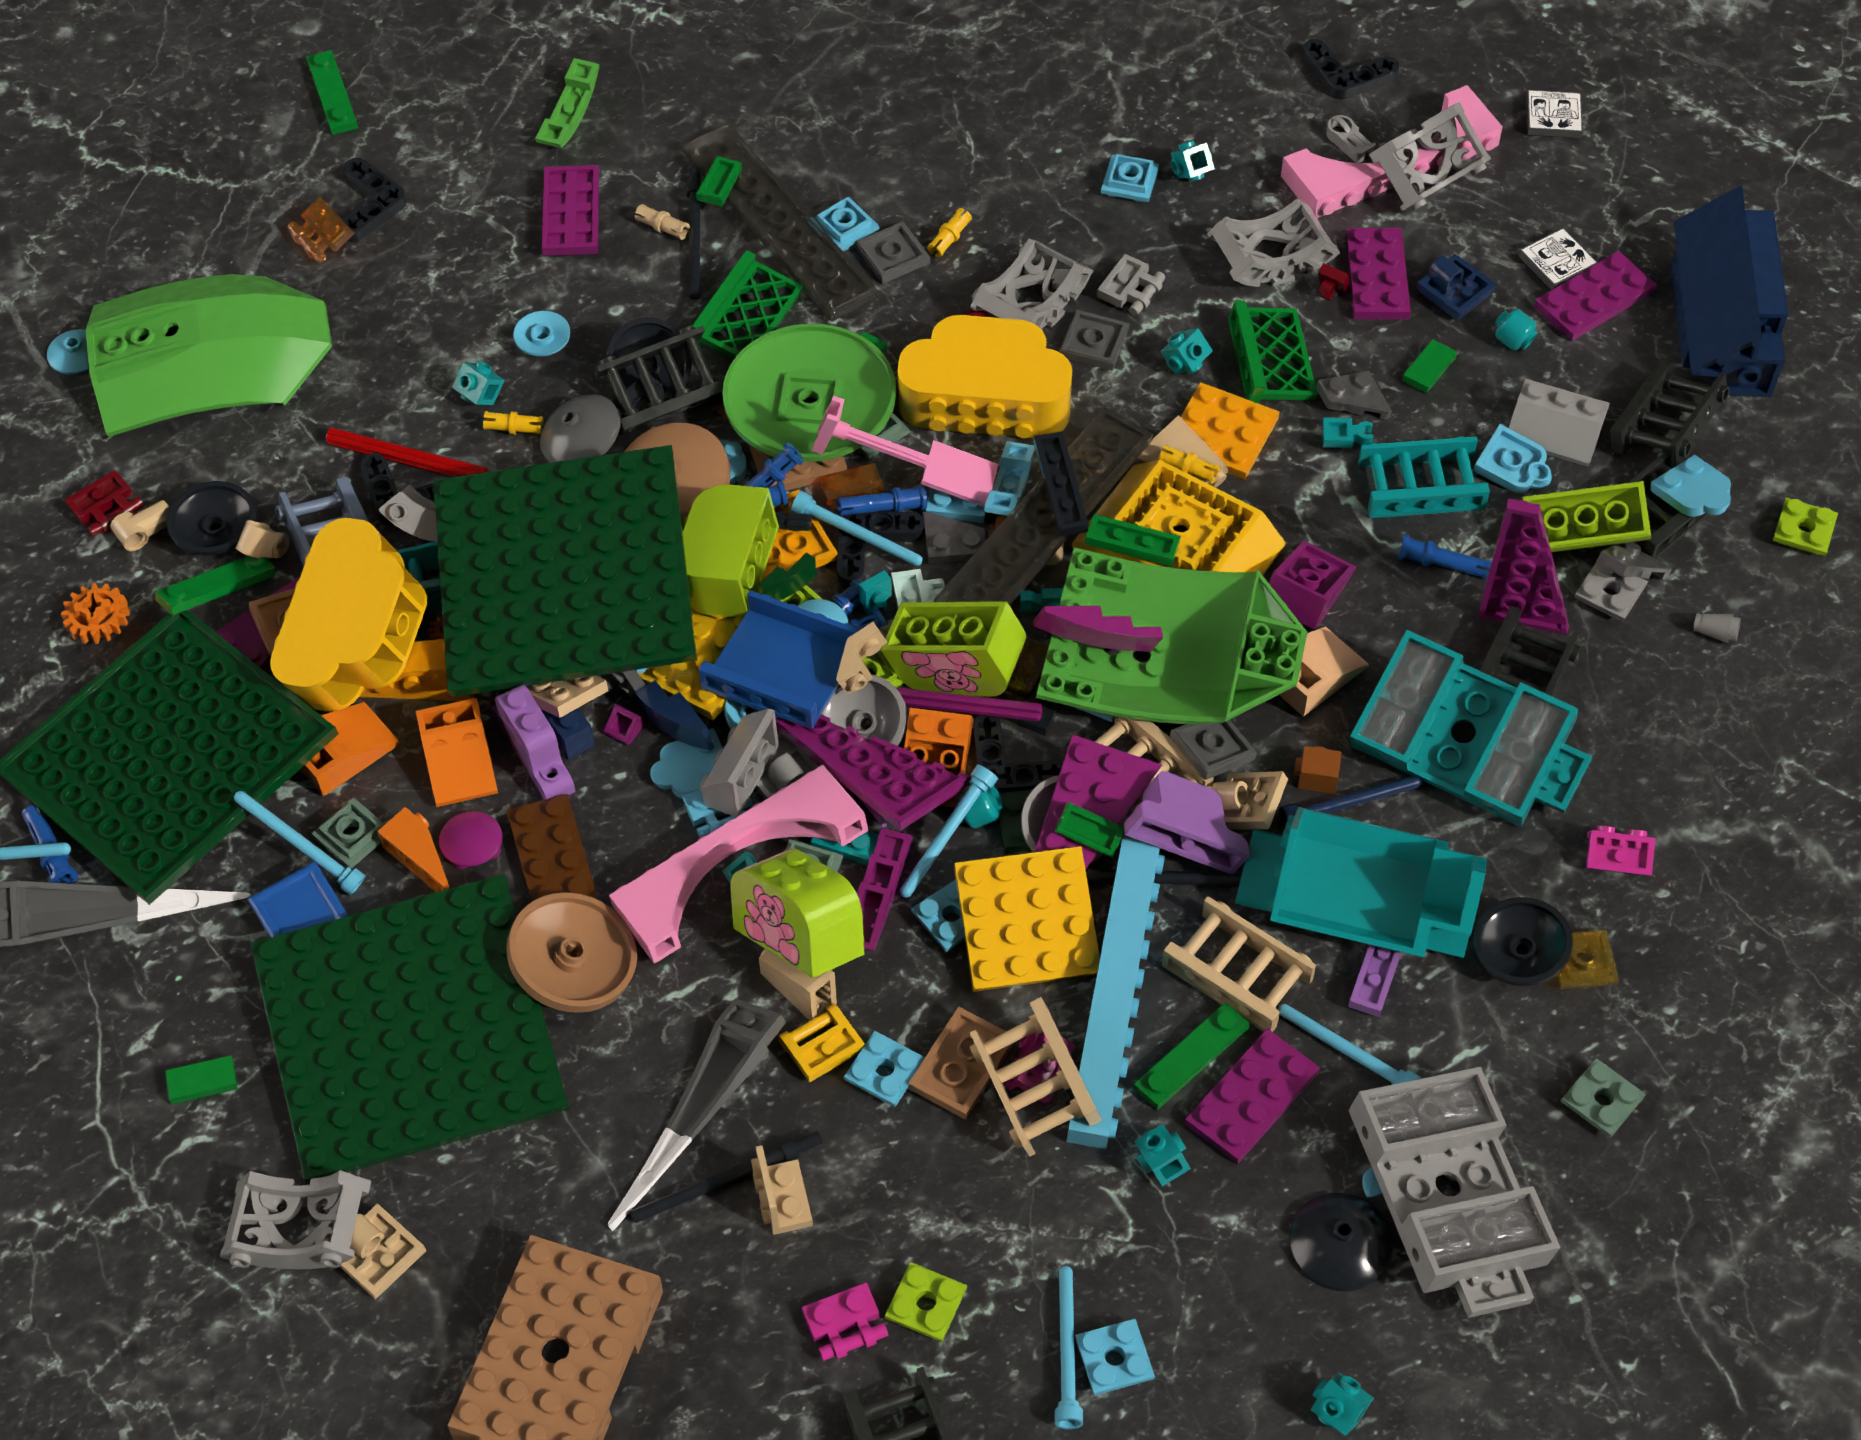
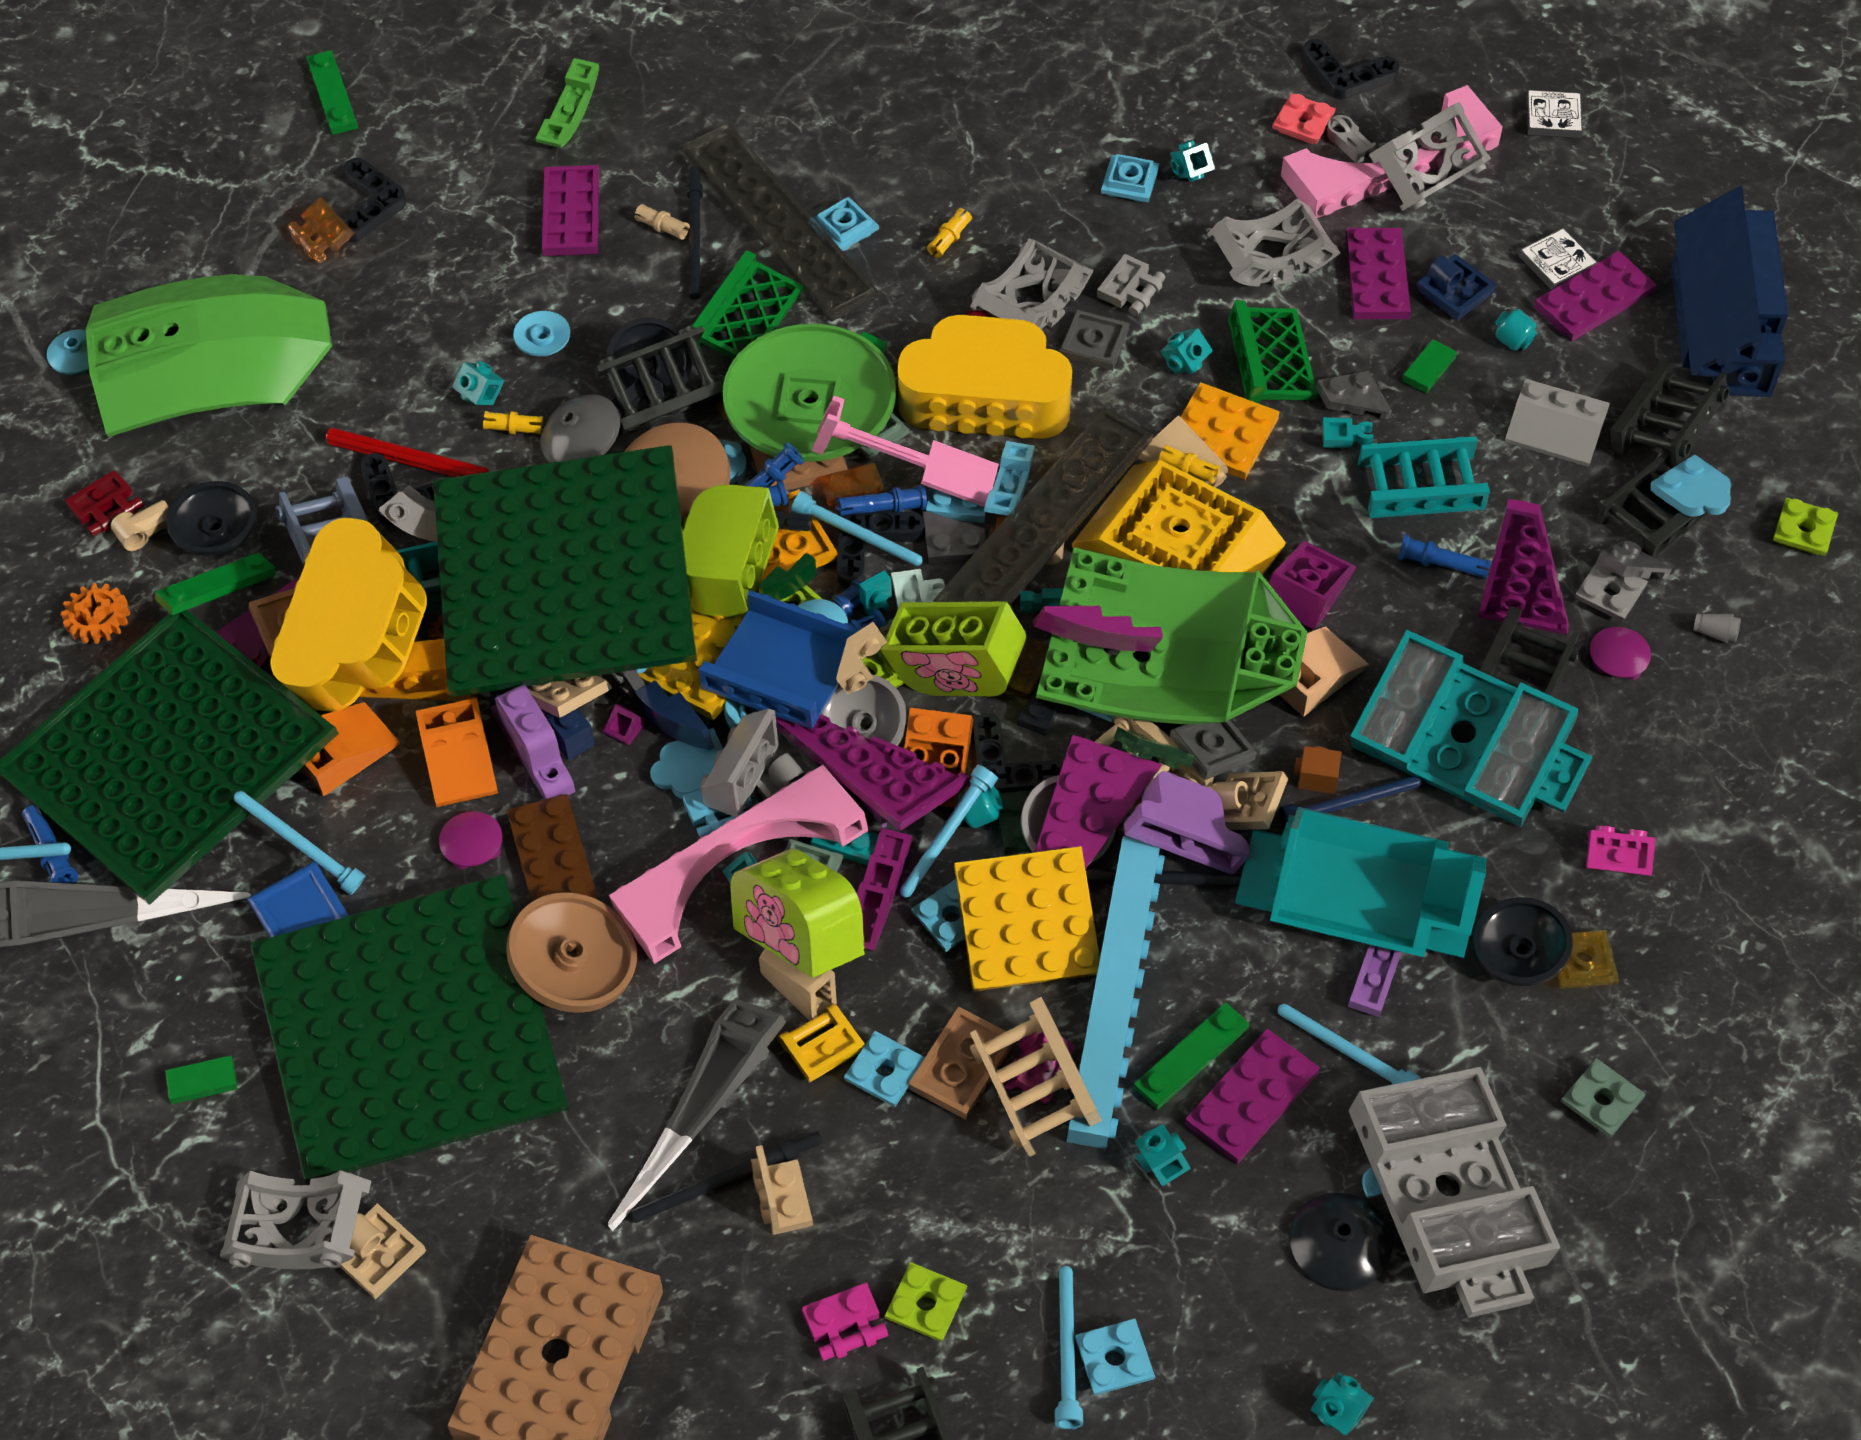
(261, 541): tan piece -> none
(354, 847): sand green piece -> none
(411, 844): orange slope -> none
(719, 181): green tile -> none
(892, 252): dark grey tile -> none
(971, 704): magenta axle -> none
(1061, 484): black plate -> none
(1090, 829): green tile -> none
(1132, 540): green plate -> none
(1145, 747): none -> clear green plate
(1210, 980): tan fence -> none
(1301, 108): none -> coral piece
(1331, 281): dark red tile -> none
(1514, 462): medium azure plate -> none
(1594, 516): lime brick -> none
(1620, 653): none -> magenta dish

